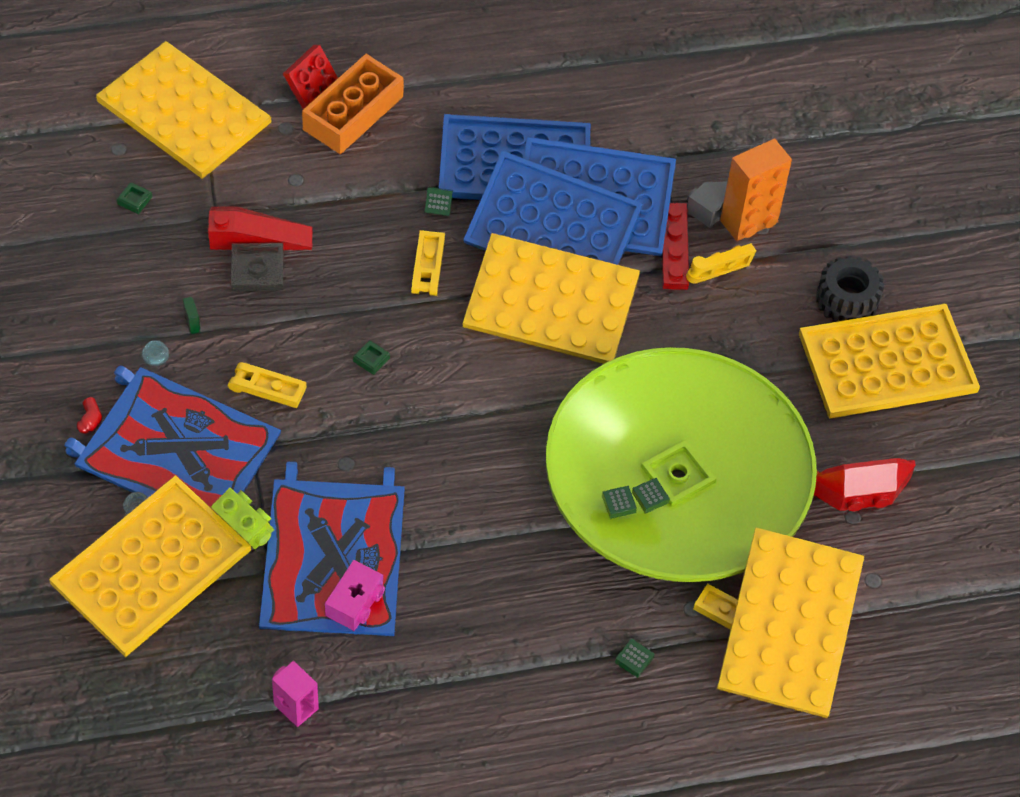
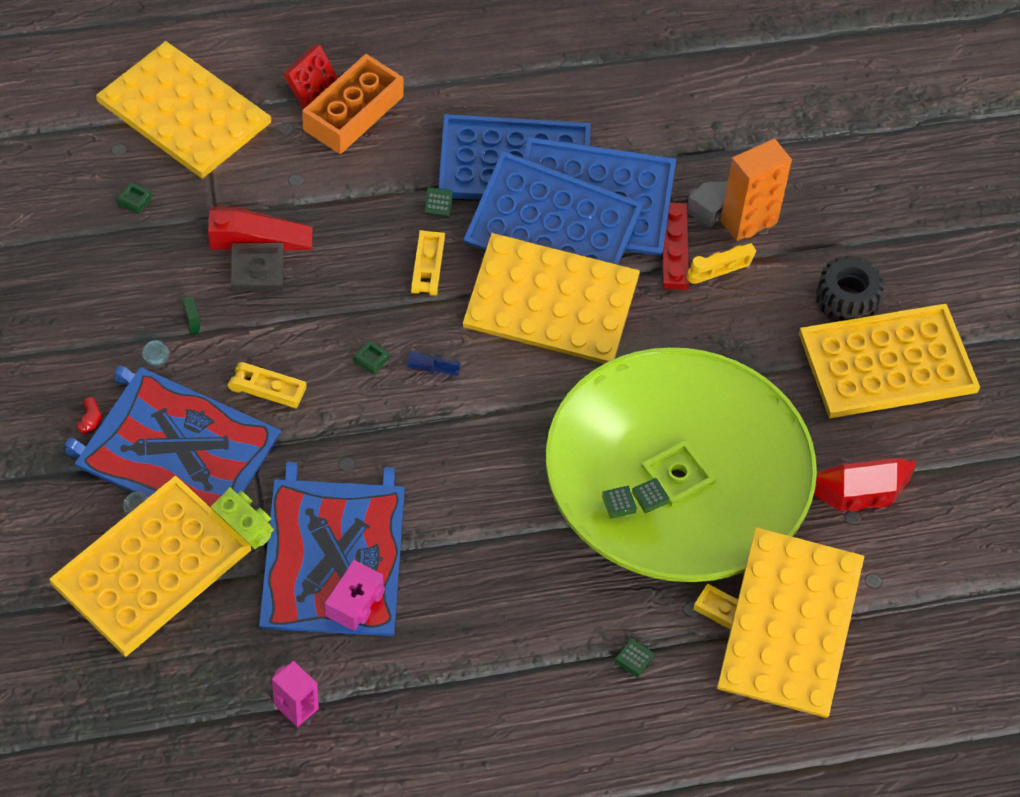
(432, 363): none -> clear blue axle

